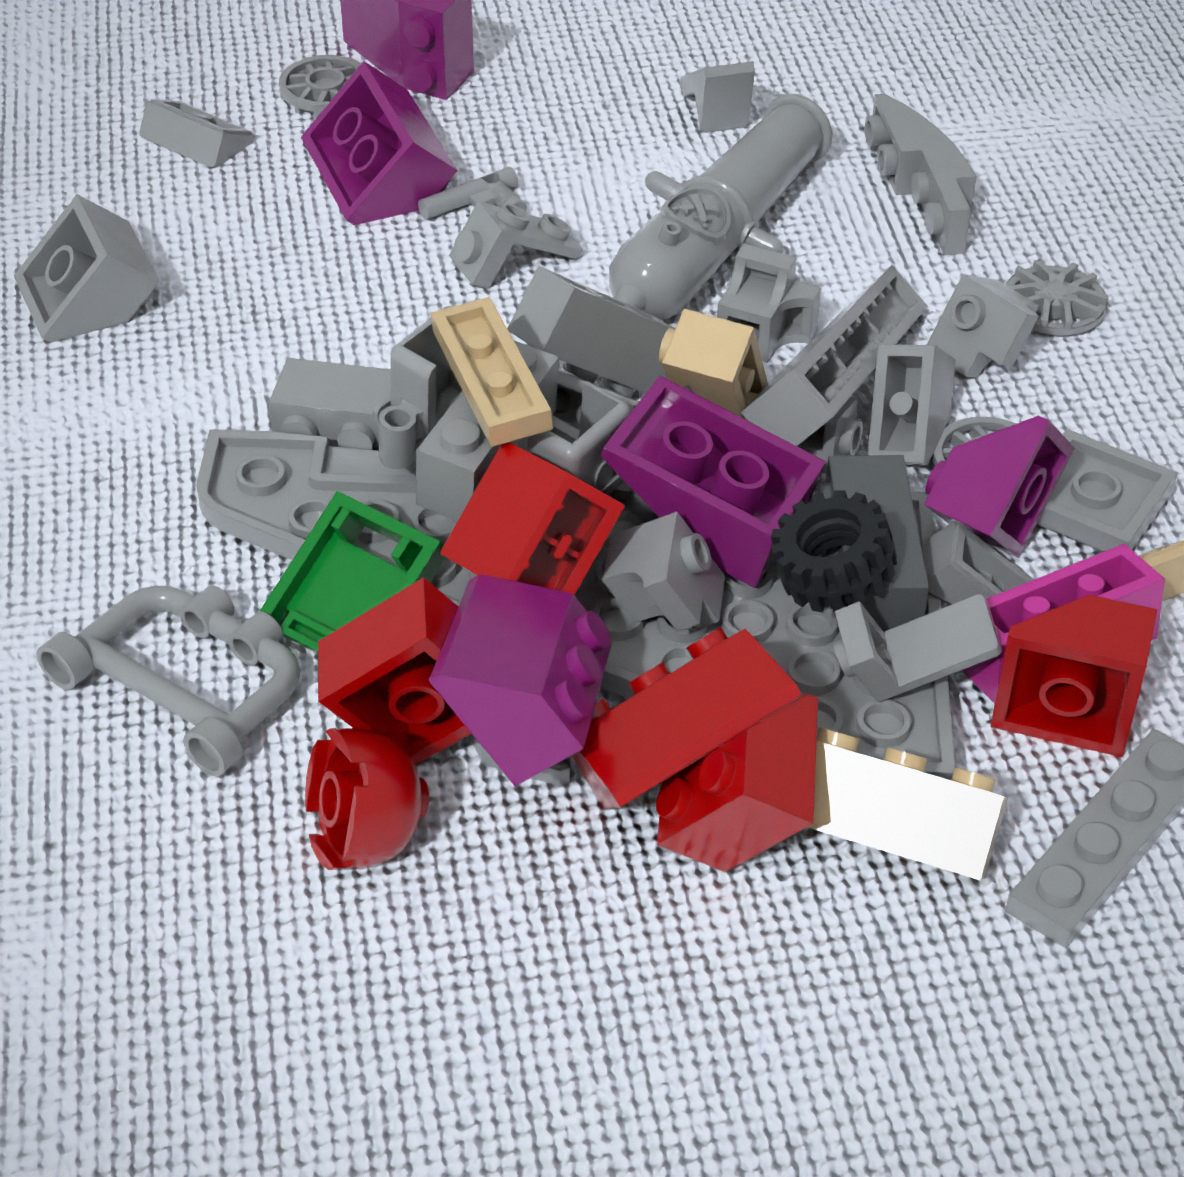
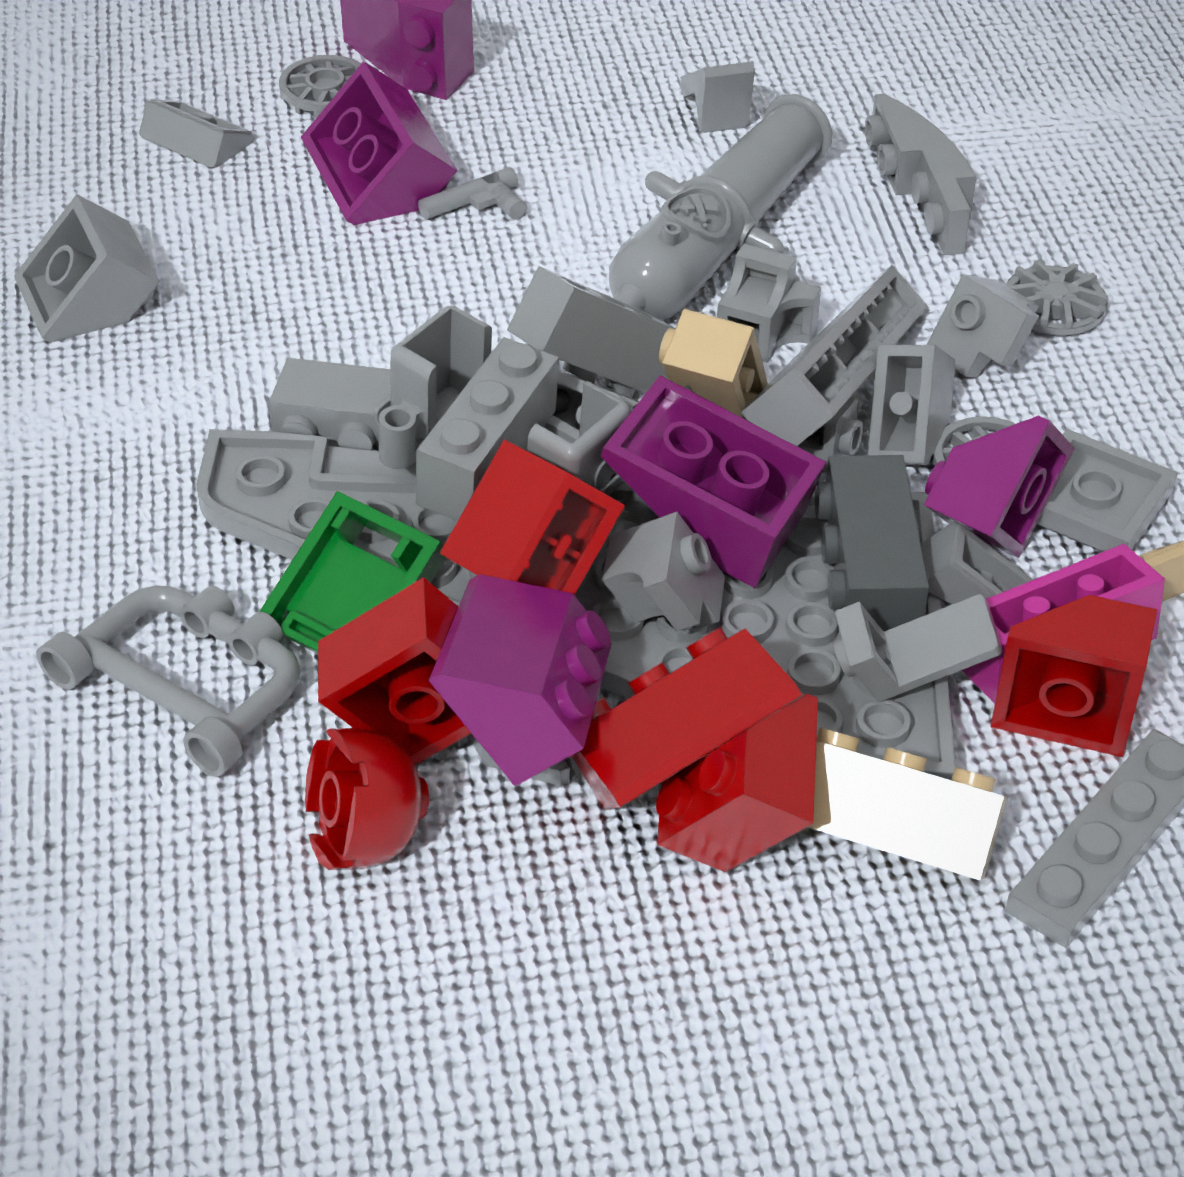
(491, 371): tan plate -> none
(493, 231): light grey bracket -> none
(838, 577): black tyre -> none

